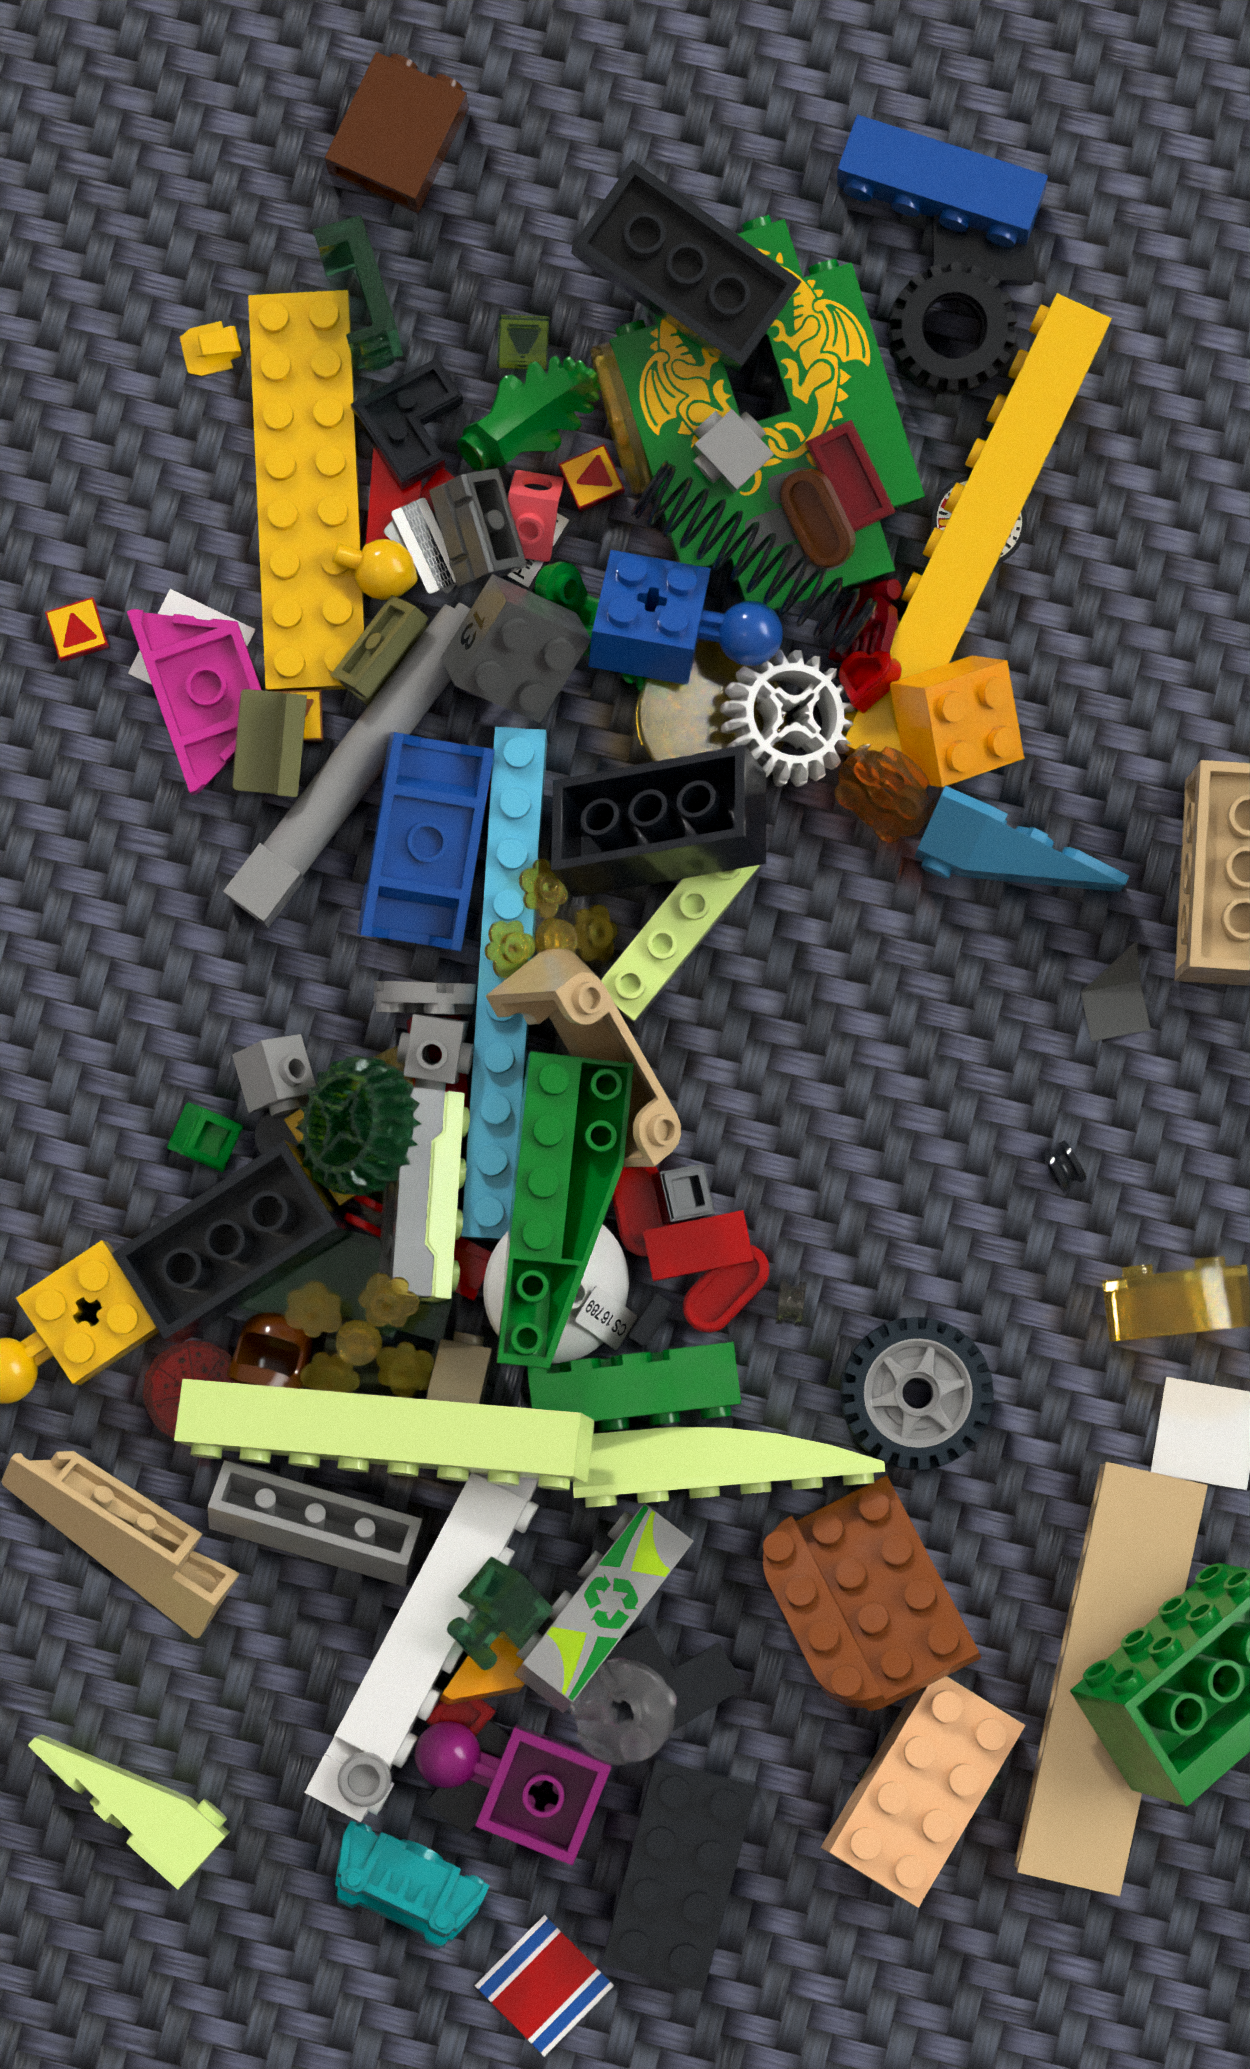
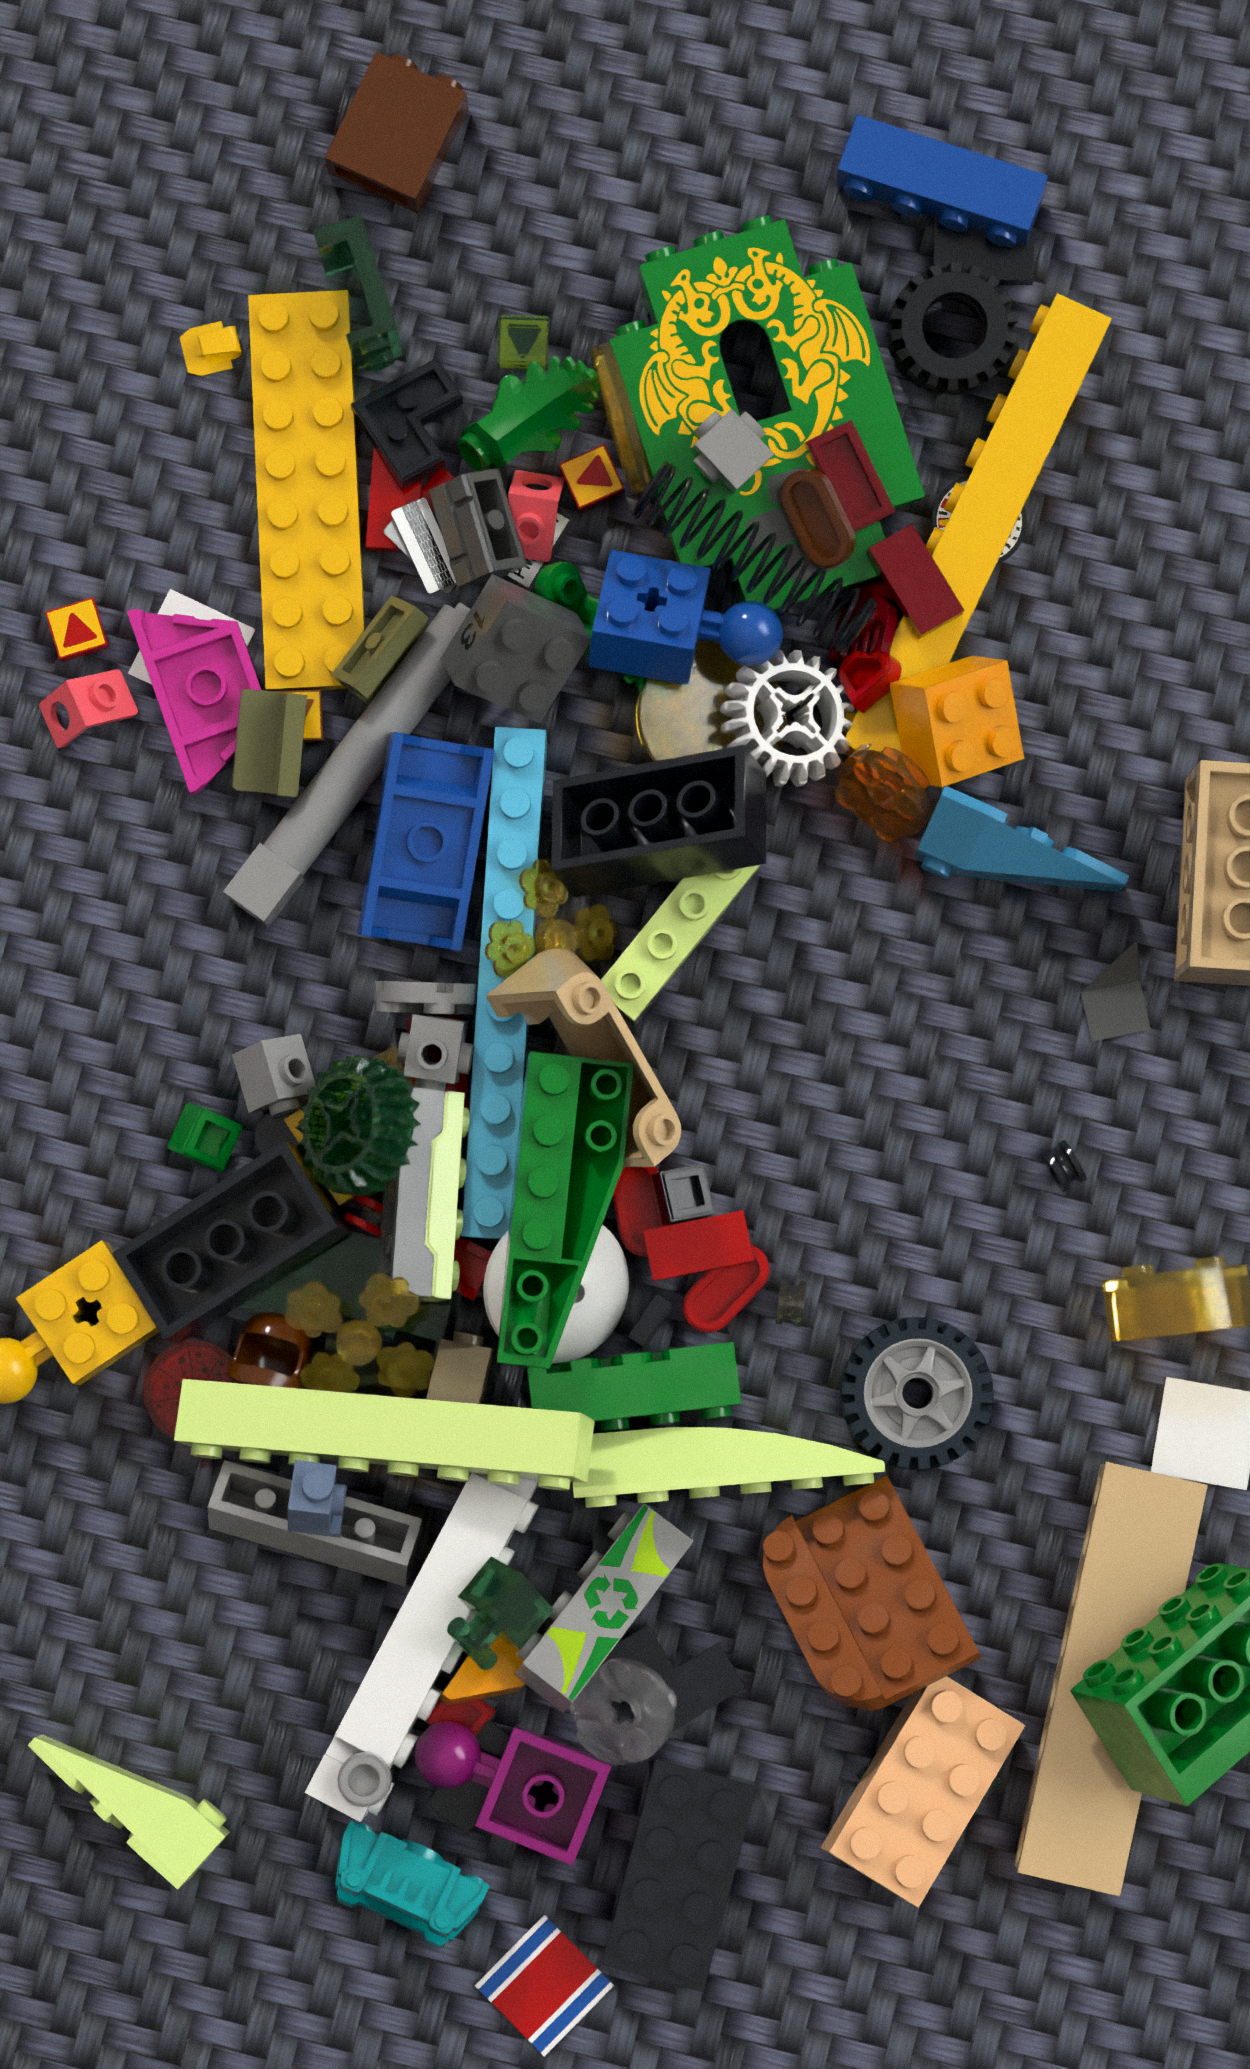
(90, 703): none -> coral bracket
(125, 1535): tan wedge -> none
(316, 1499): none -> sand blue brick
(380, 568): yellow piece -> none
(605, 1317): white sticker -> none
(685, 266): black brick -> none
(915, 581): none -> dark red tile

